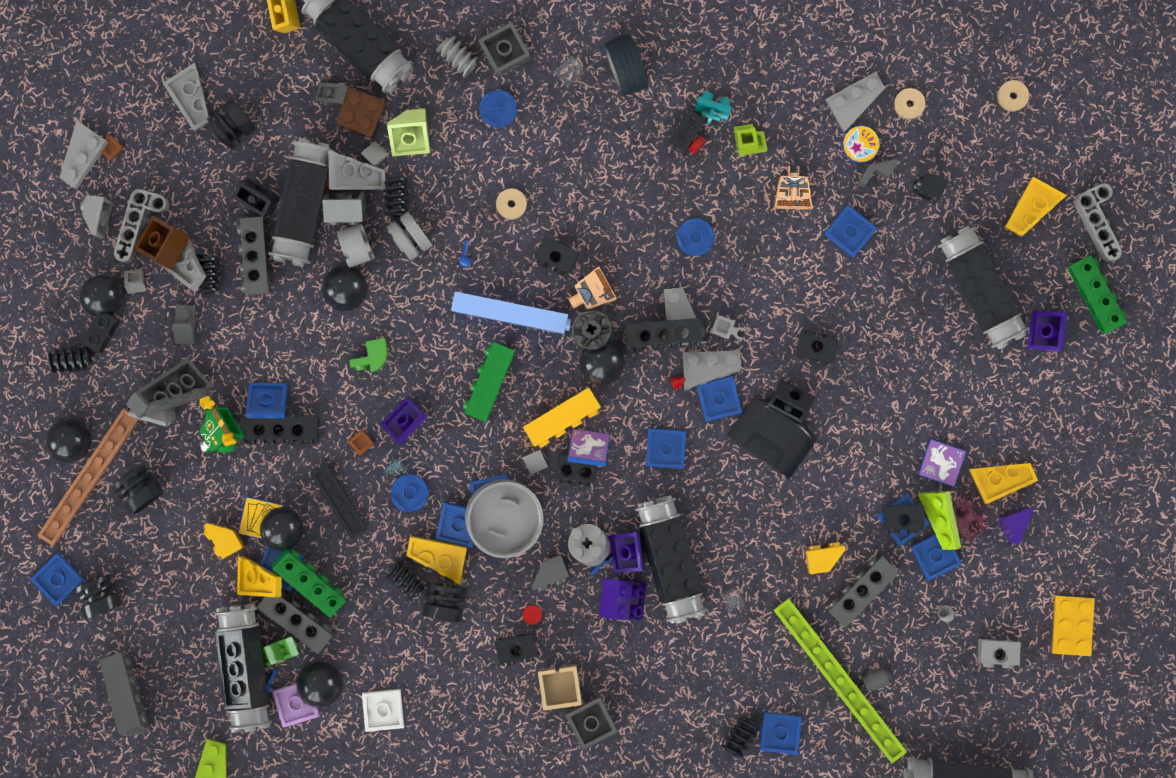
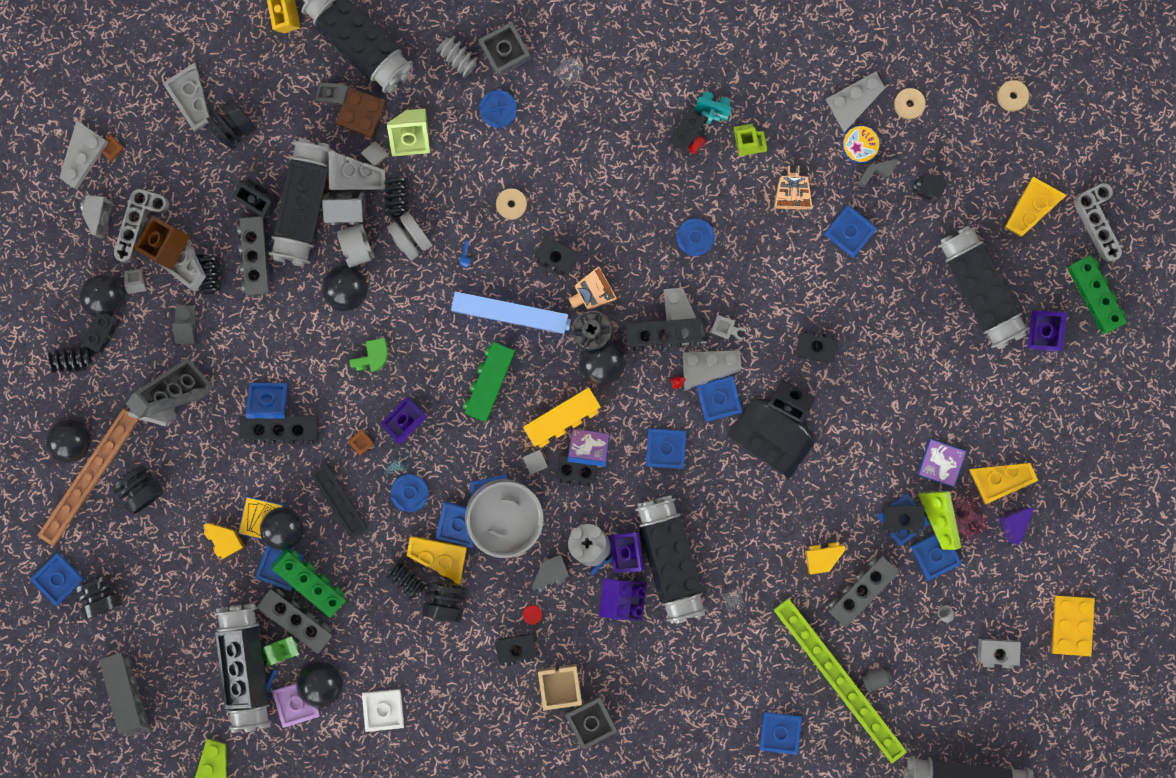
(219, 428): green torso -> none
(257, 580): yellow wing -> none
(626, 64): black wheel -> none
(741, 736): black piece -> none

